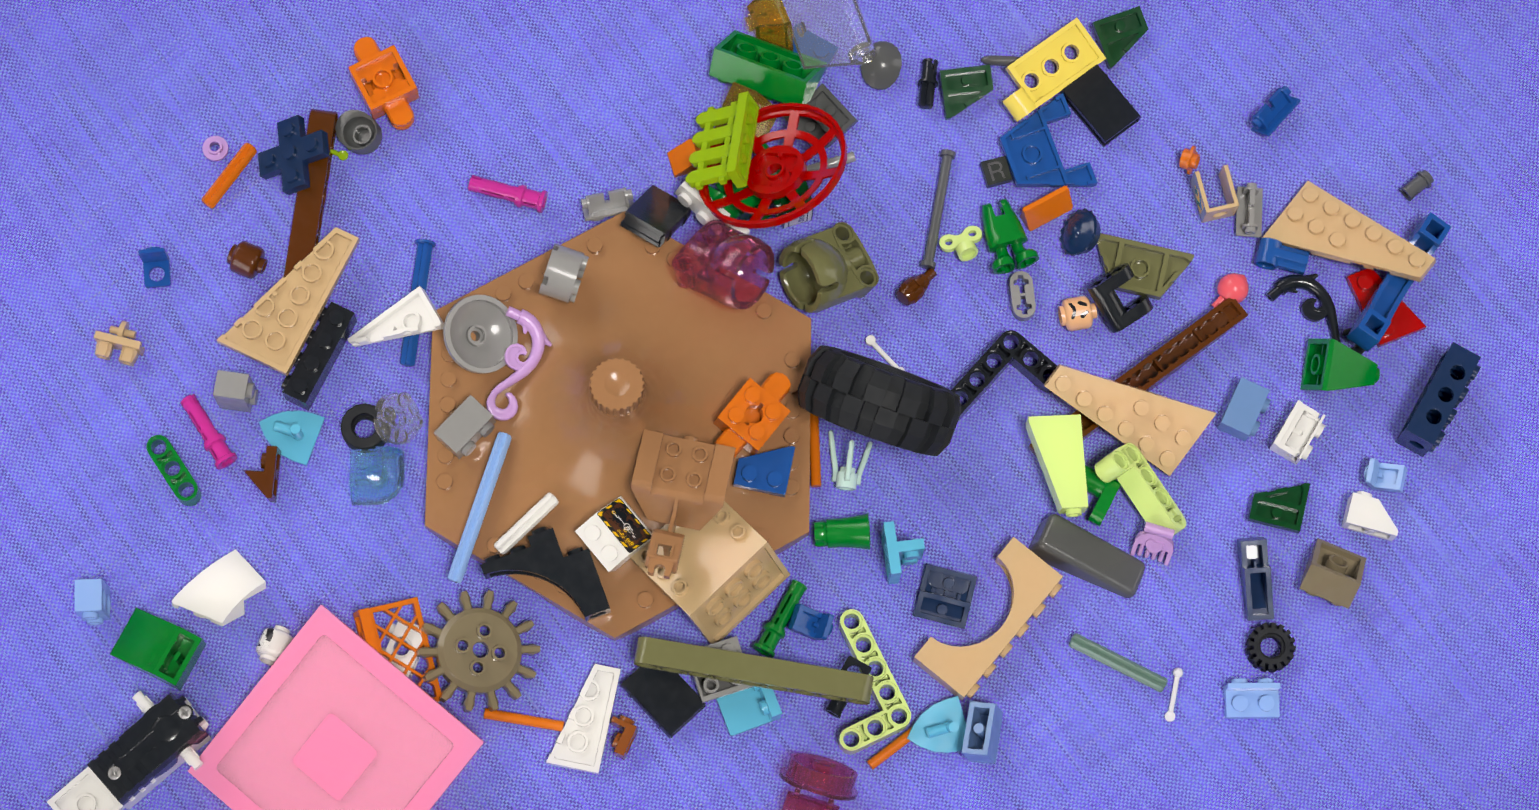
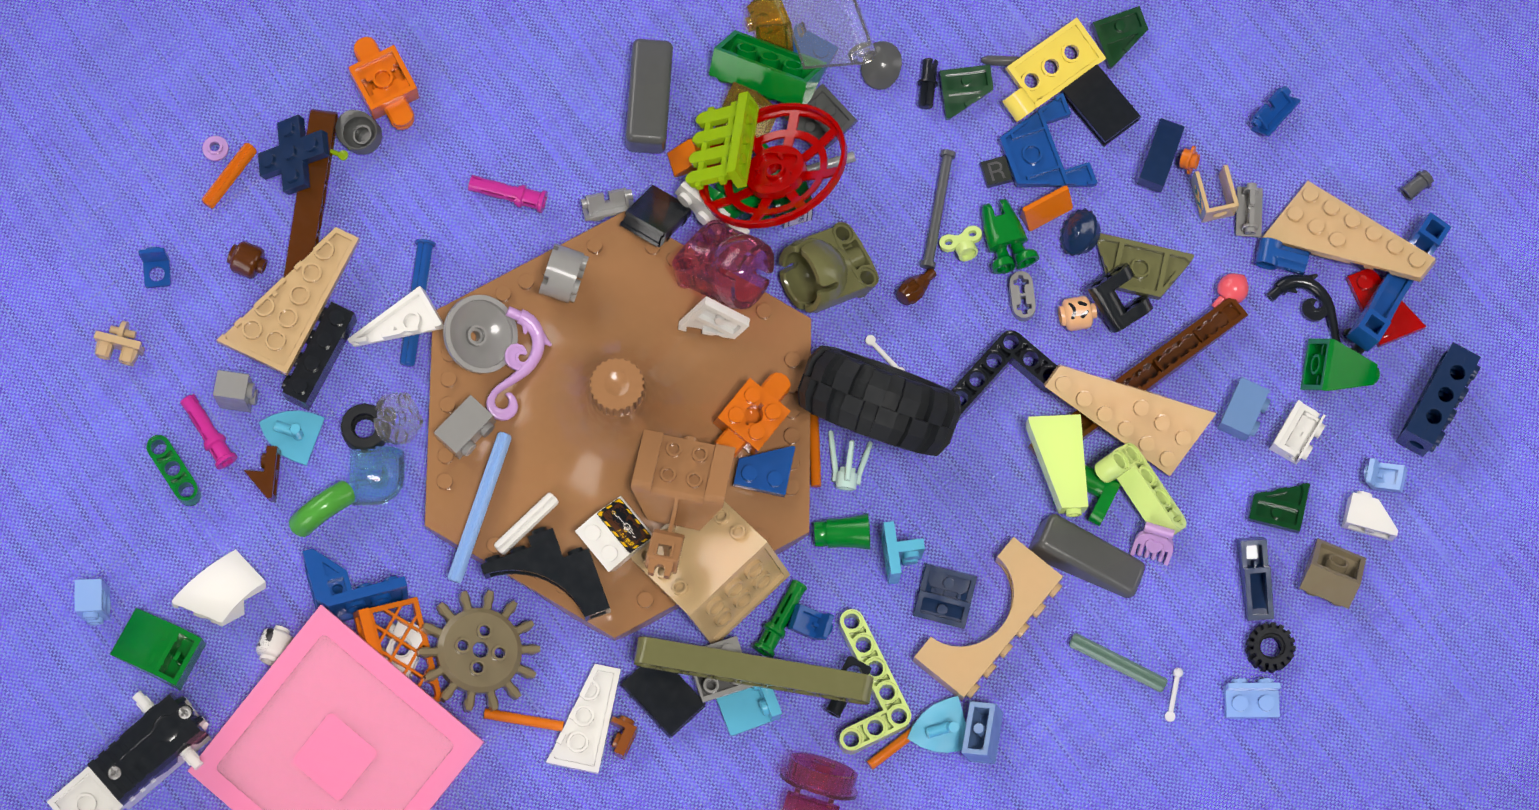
(321, 508): none -> bright green cylinder
(333, 589): none -> blue bracket
(649, 96): none -> dark grey piece
(715, 319): none -> white wing
(1161, 155): none -> dark blue slope

